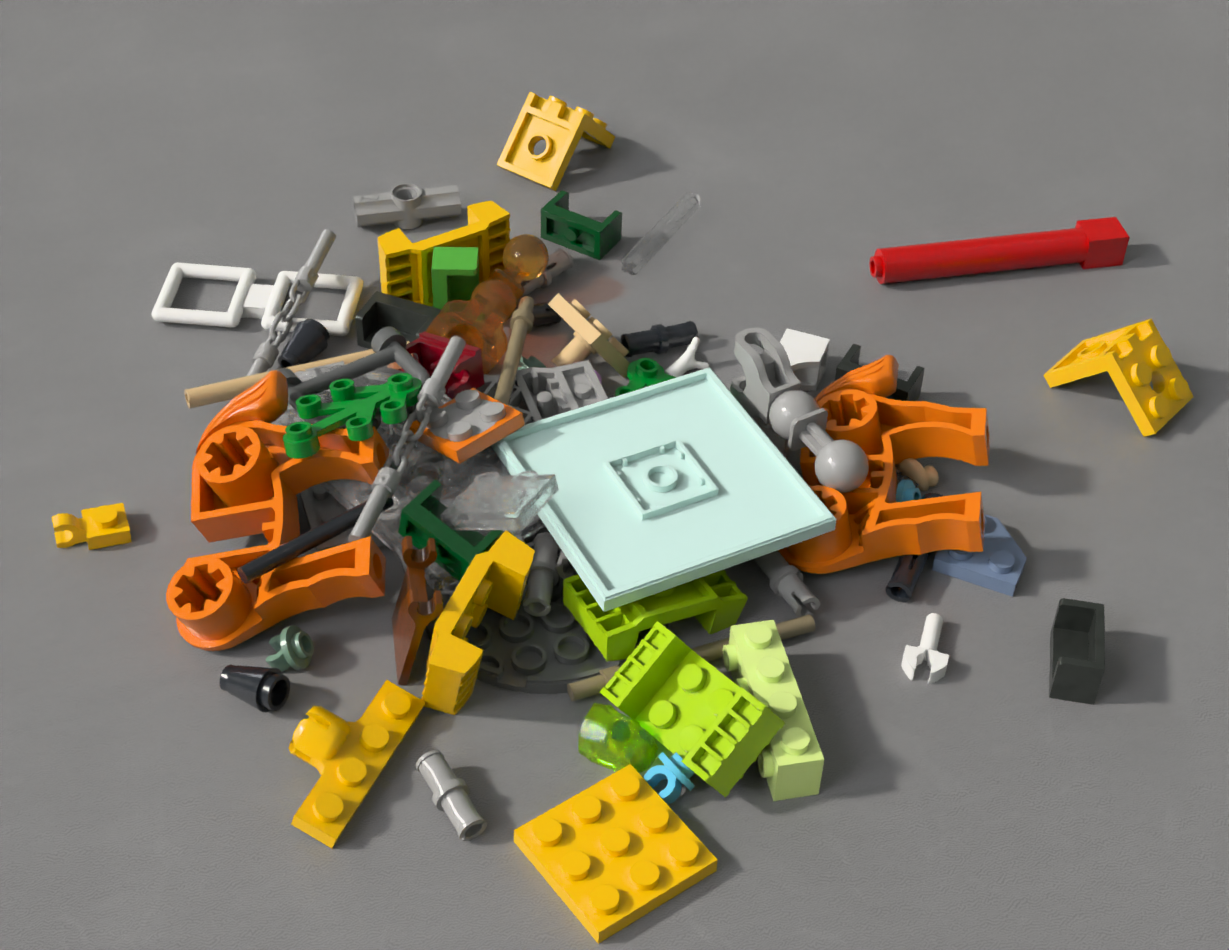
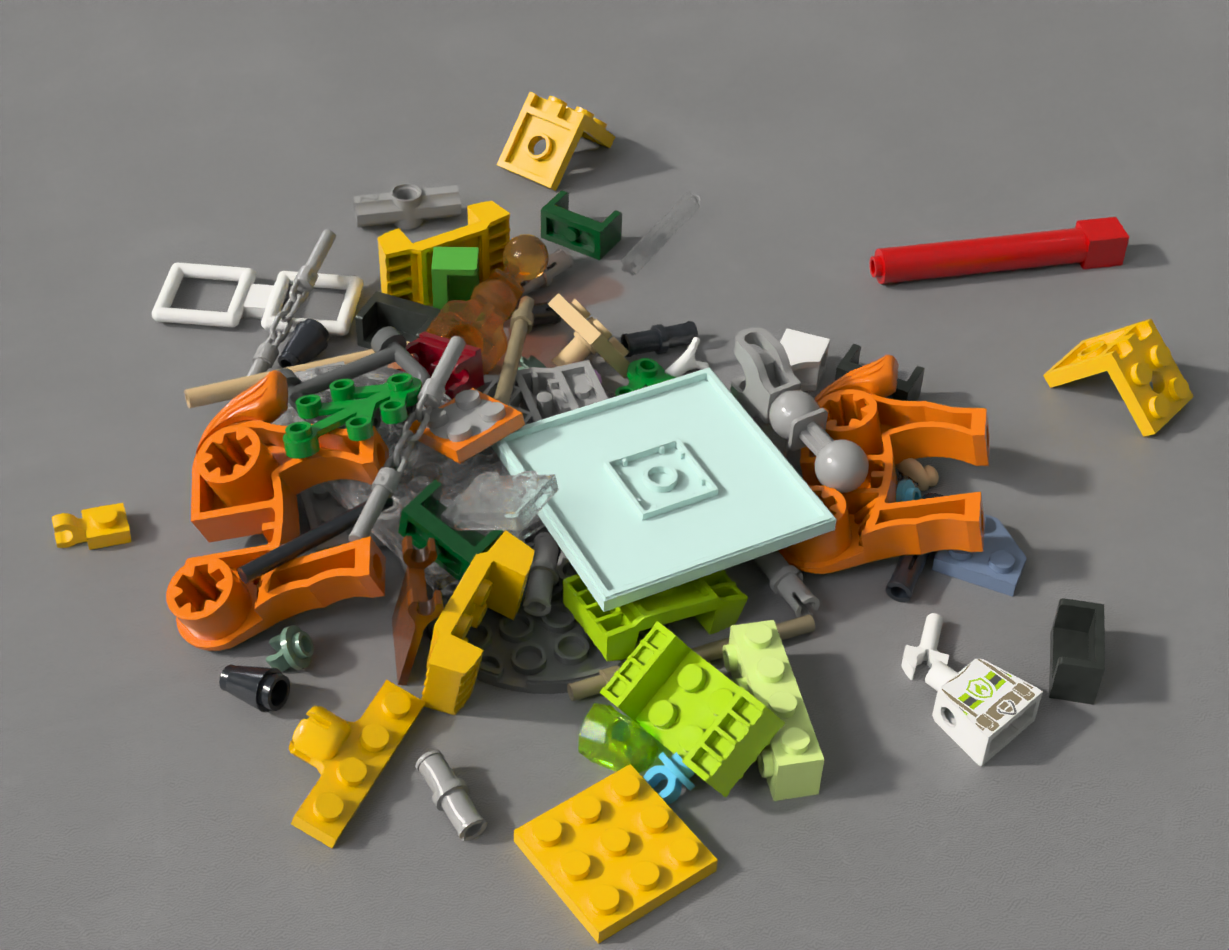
(982, 706): none -> white torso

